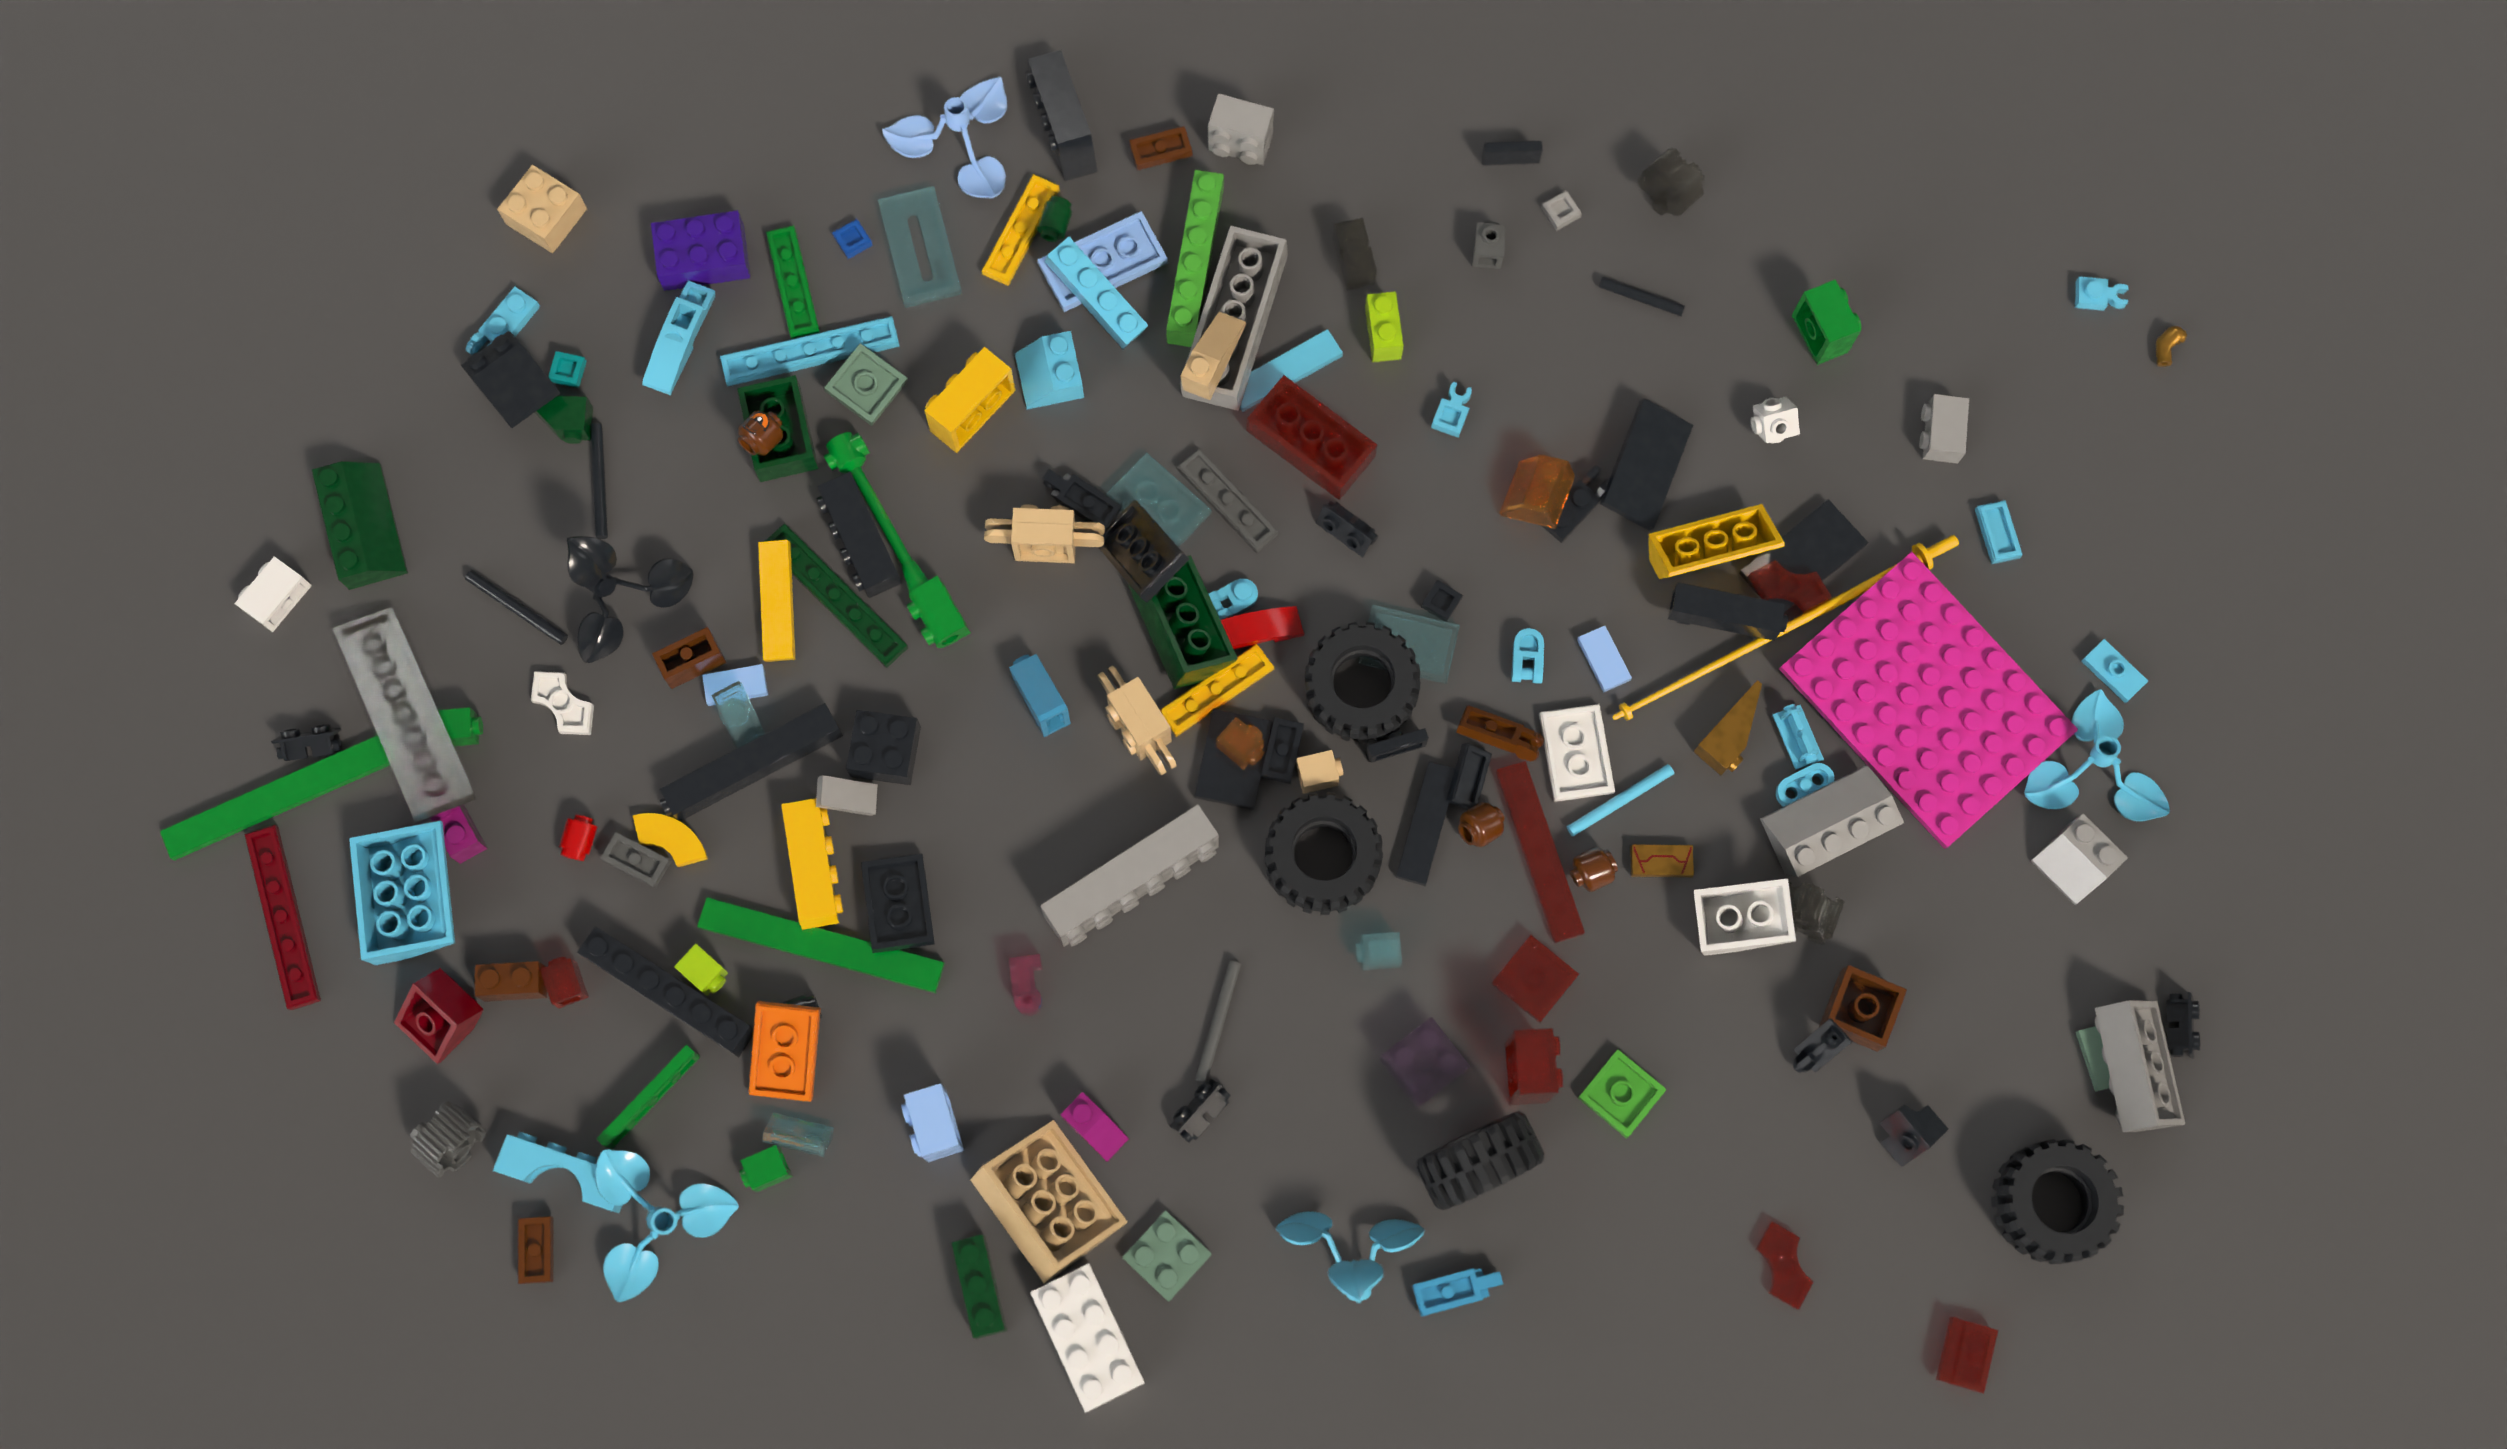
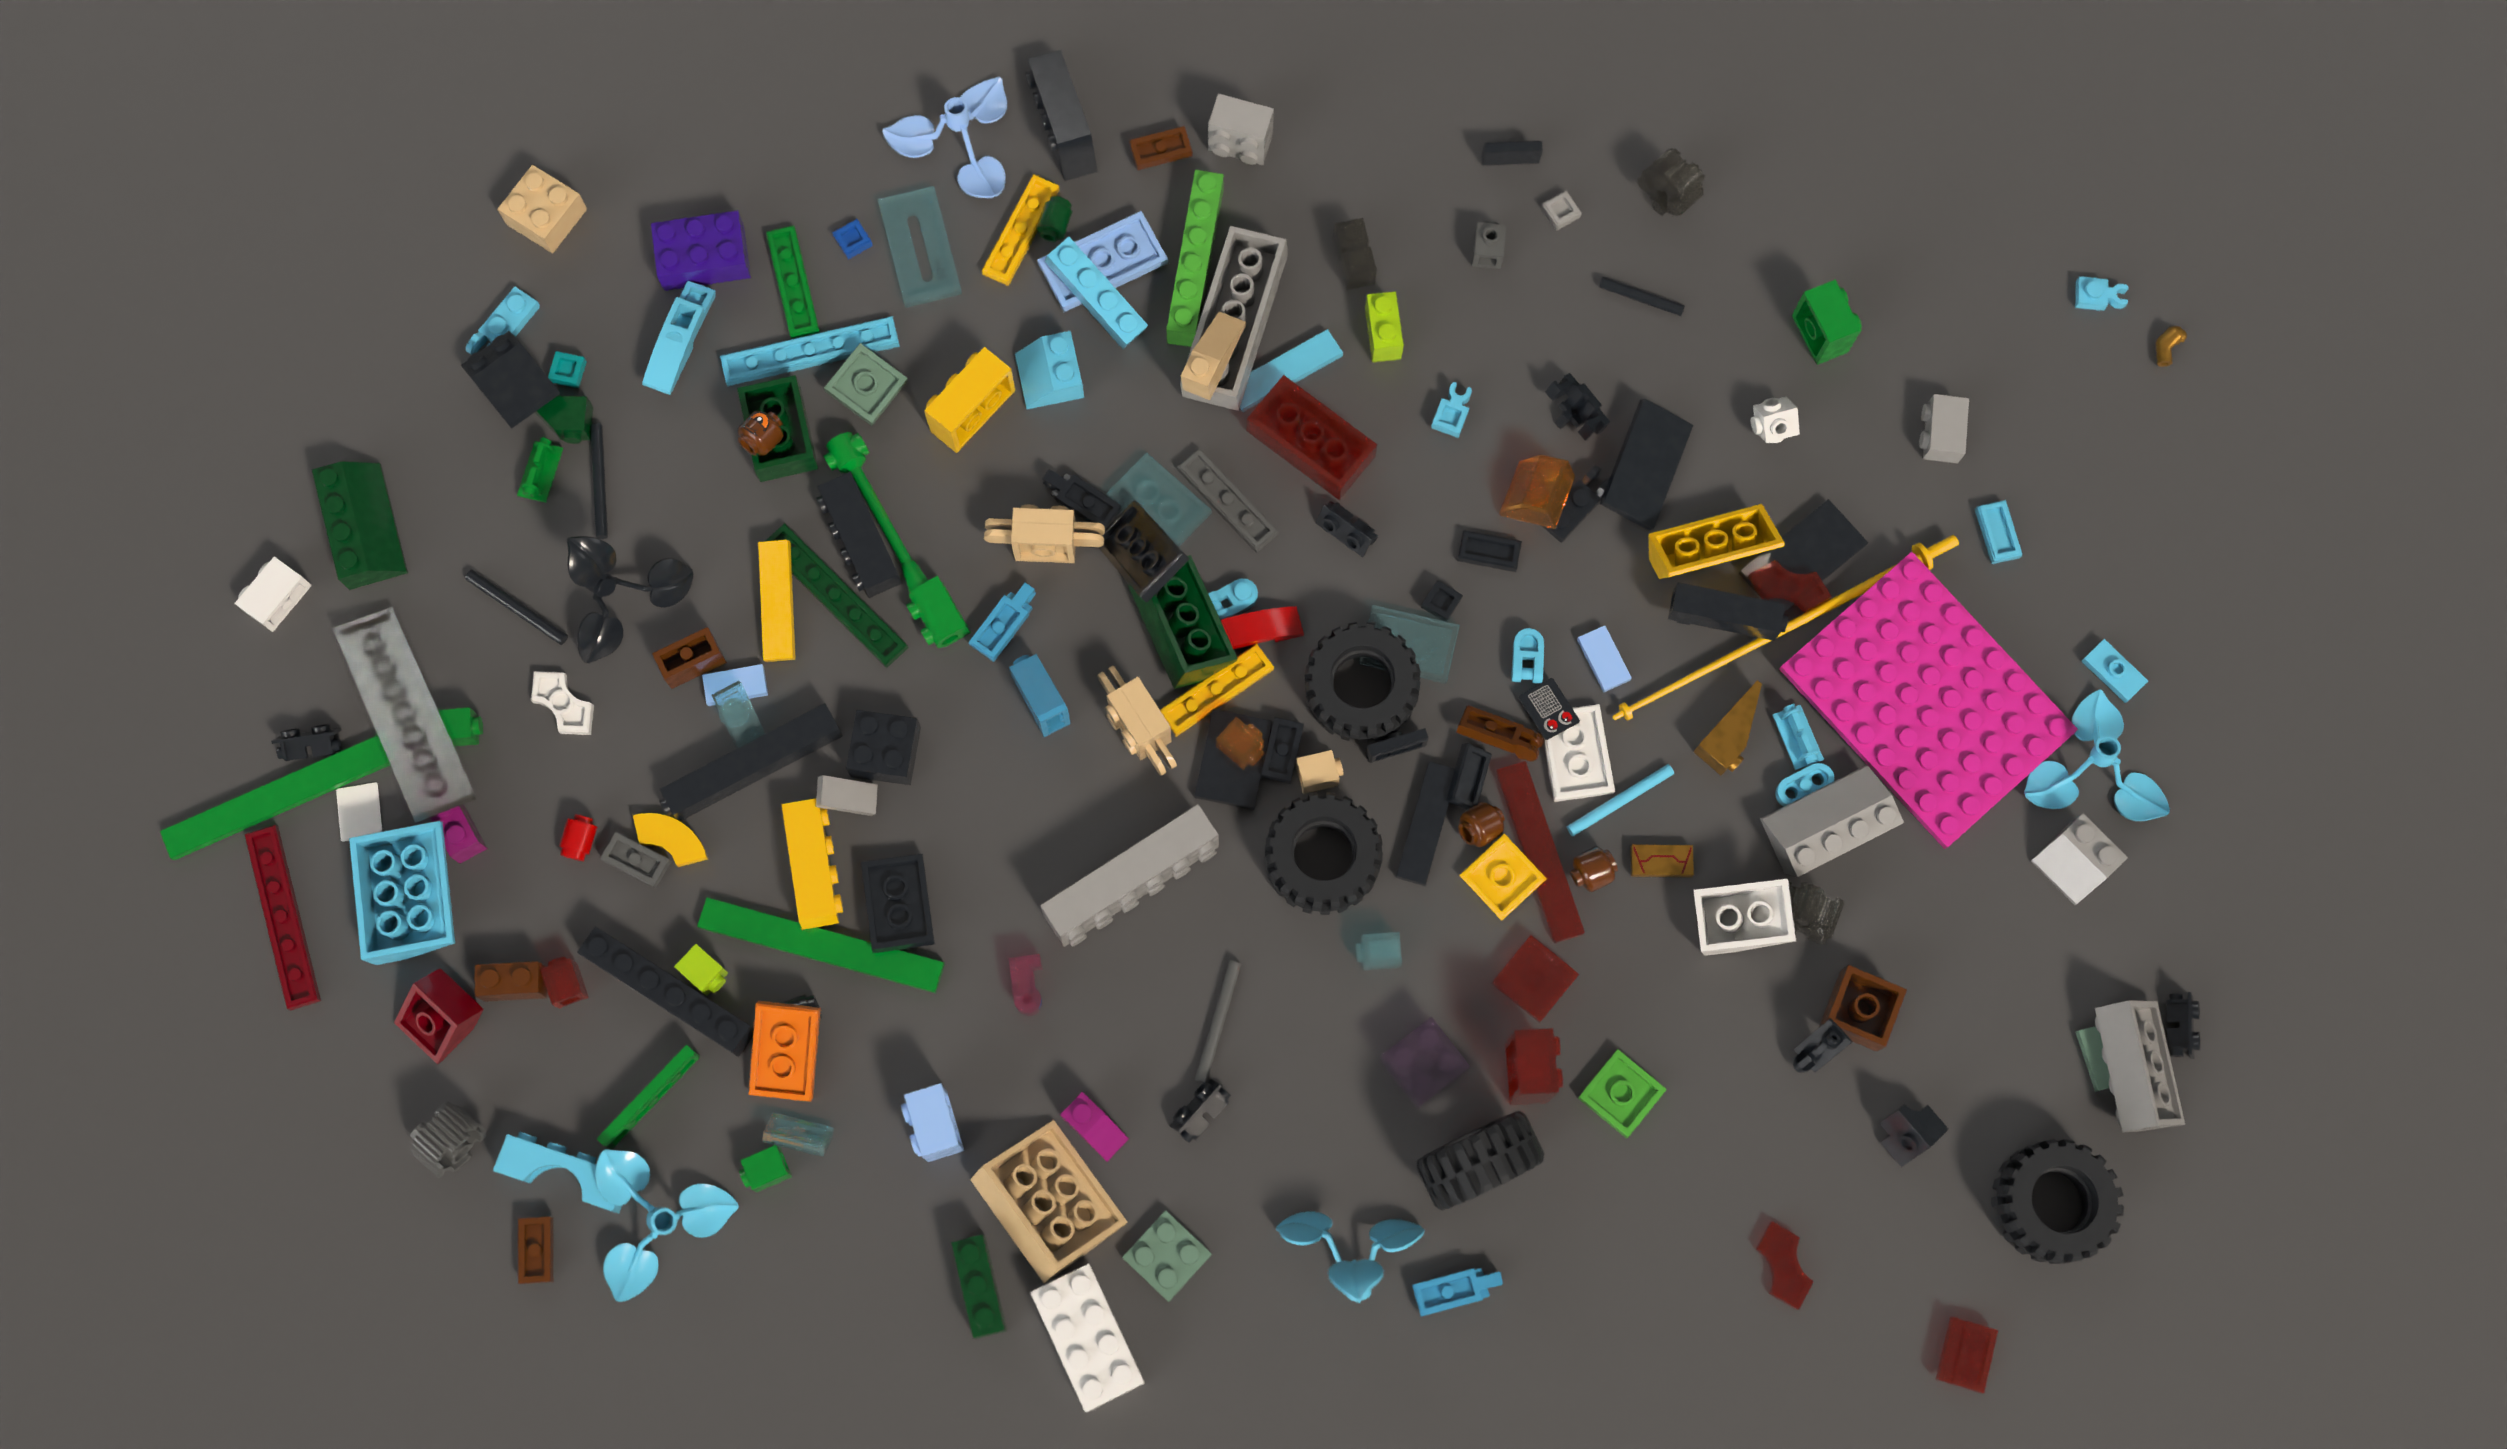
(358, 810): none -> white sticker
(540, 470): none -> green hinge
(1003, 622): none -> dark azure hinge
(1489, 551): none -> black tile
(1503, 877): none -> yellow plate
(1549, 708): none -> black sticker
(1580, 401): none -> black piece

